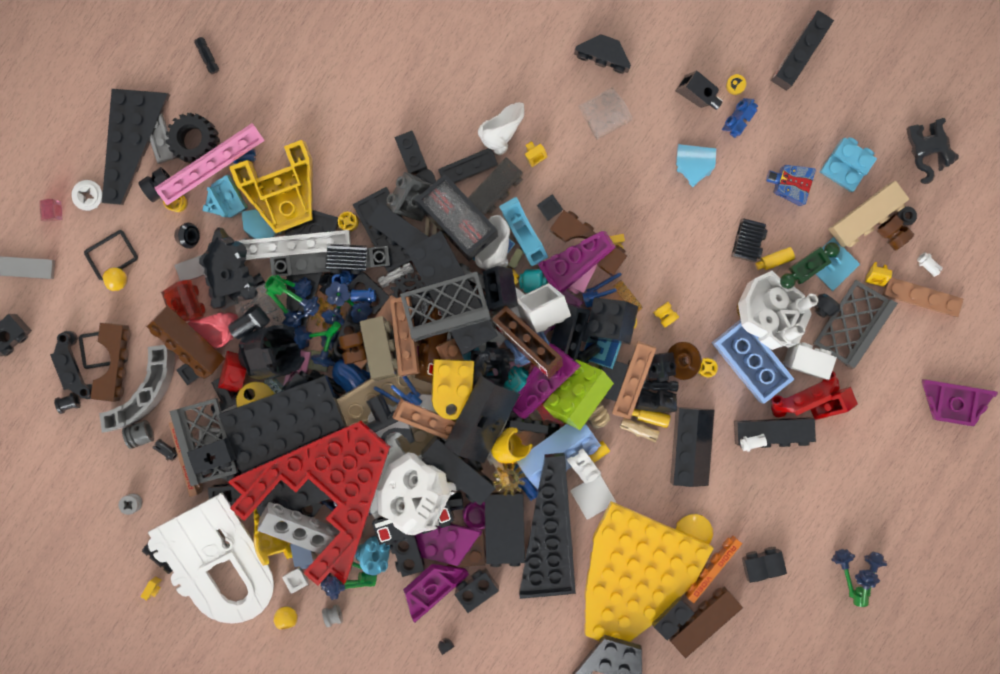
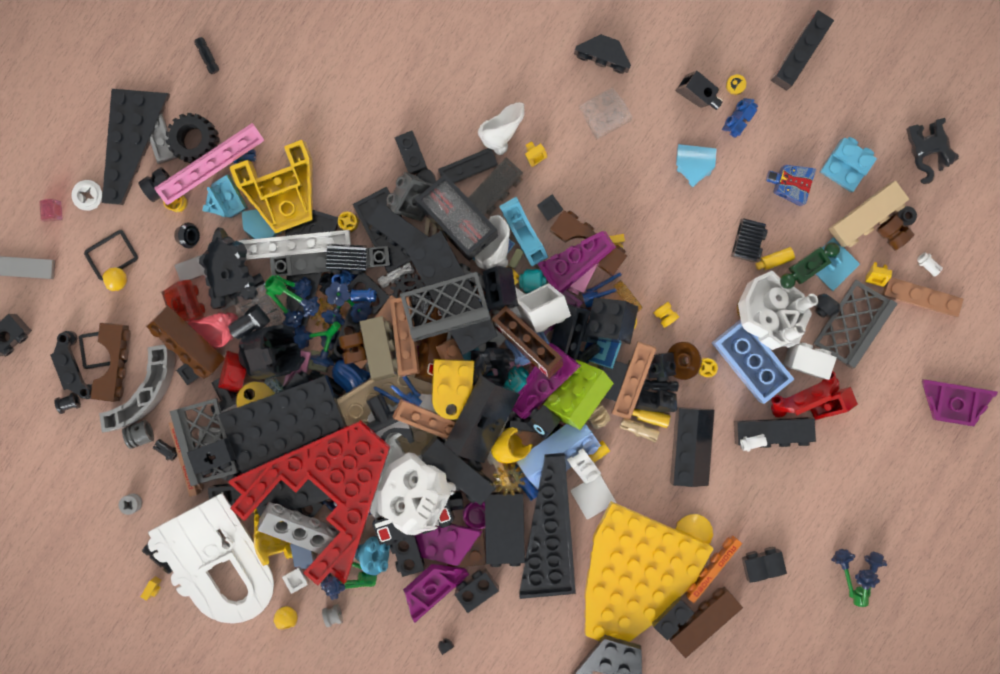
(543, 421): none -> black brick

